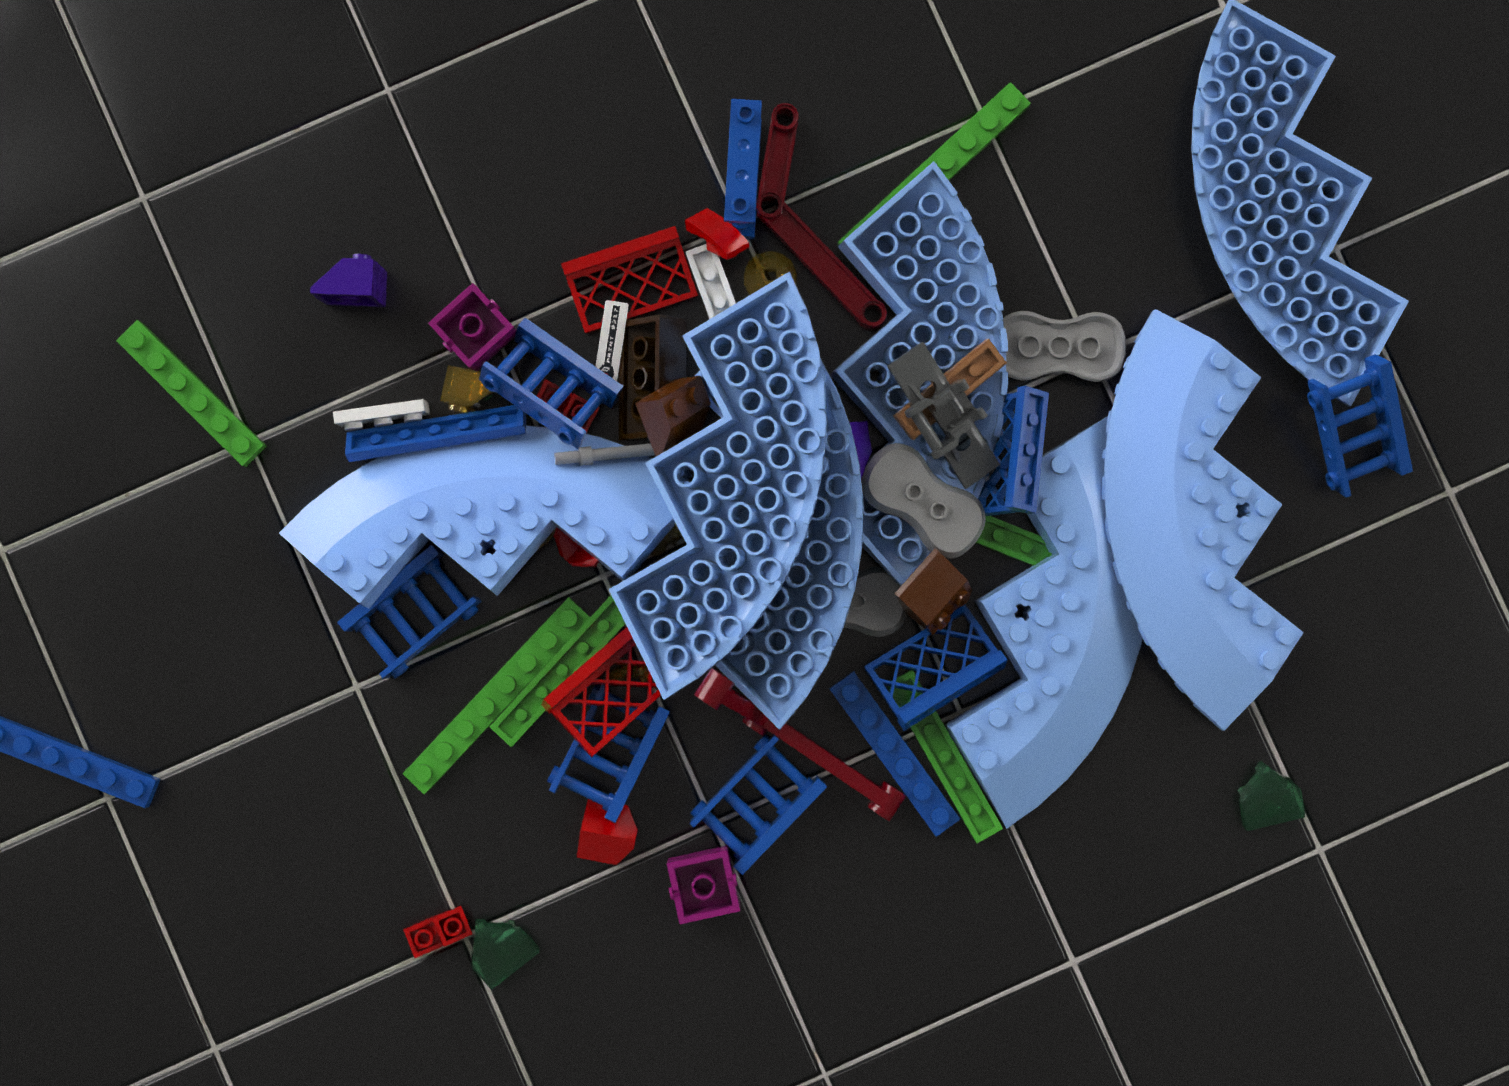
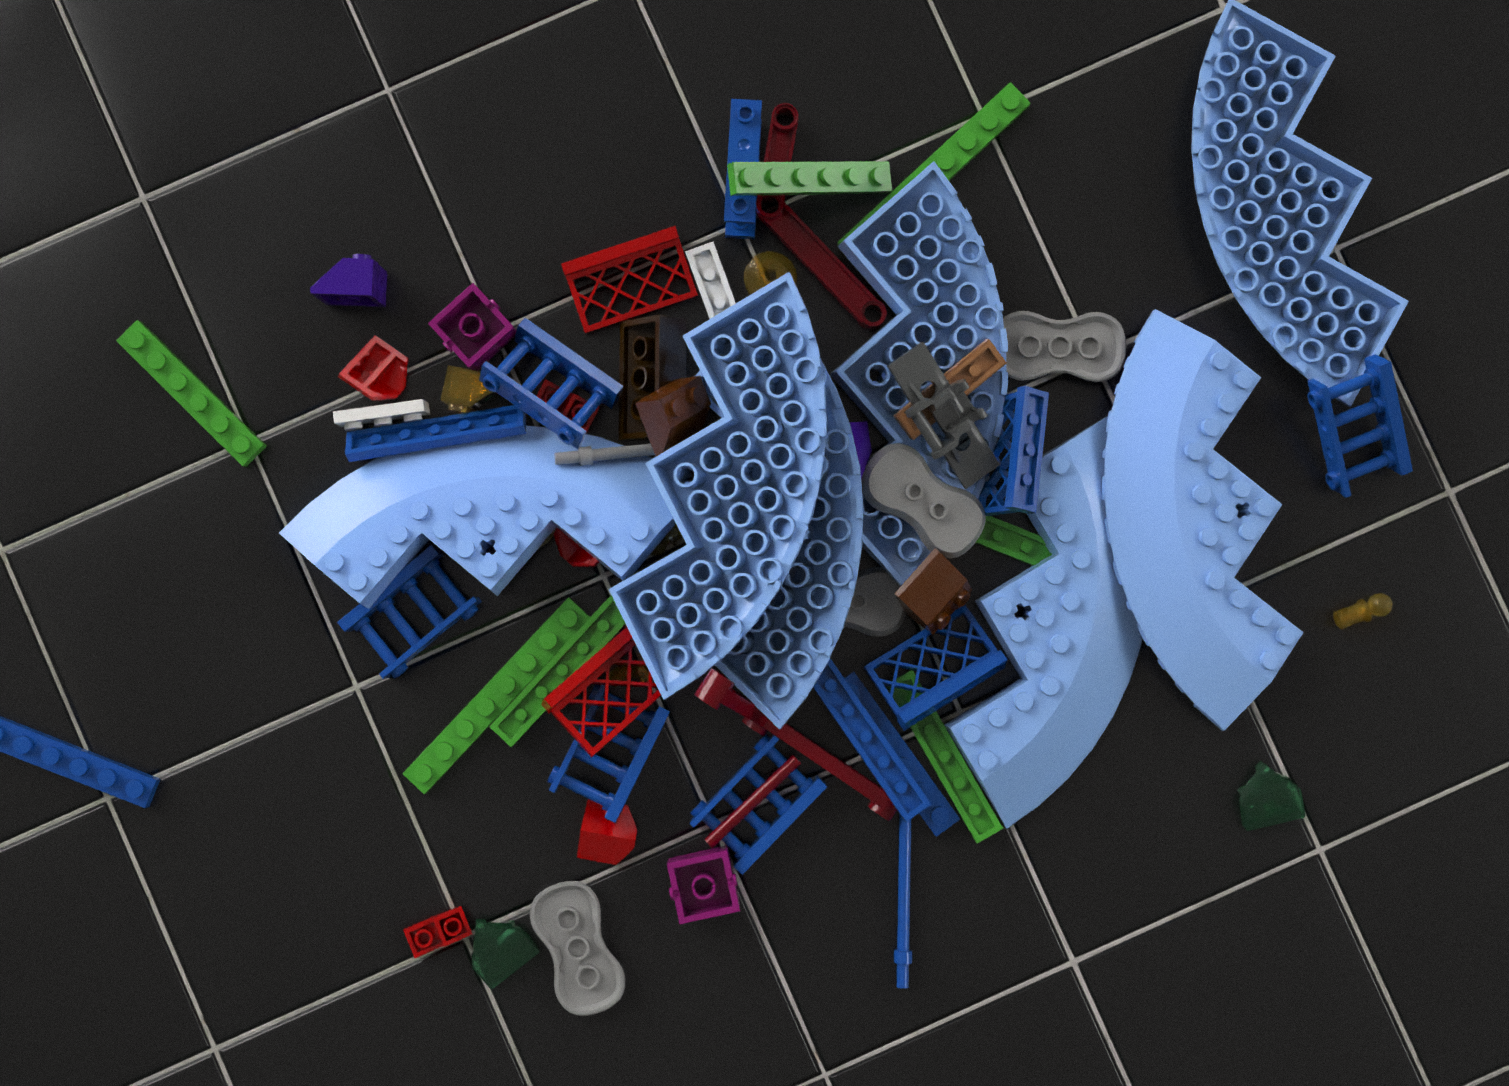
(377, 371): none -> red slope
(569, 925): none -> light grey plate
(612, 337): white sticker -> none
(720, 236): red slope -> none
(752, 801): none -> dark red bar
(809, 178): none -> bright green plate
(870, 743): none -> blue plate
(903, 954): none -> blue bar
(1378, 605): none -> clear yellow pin

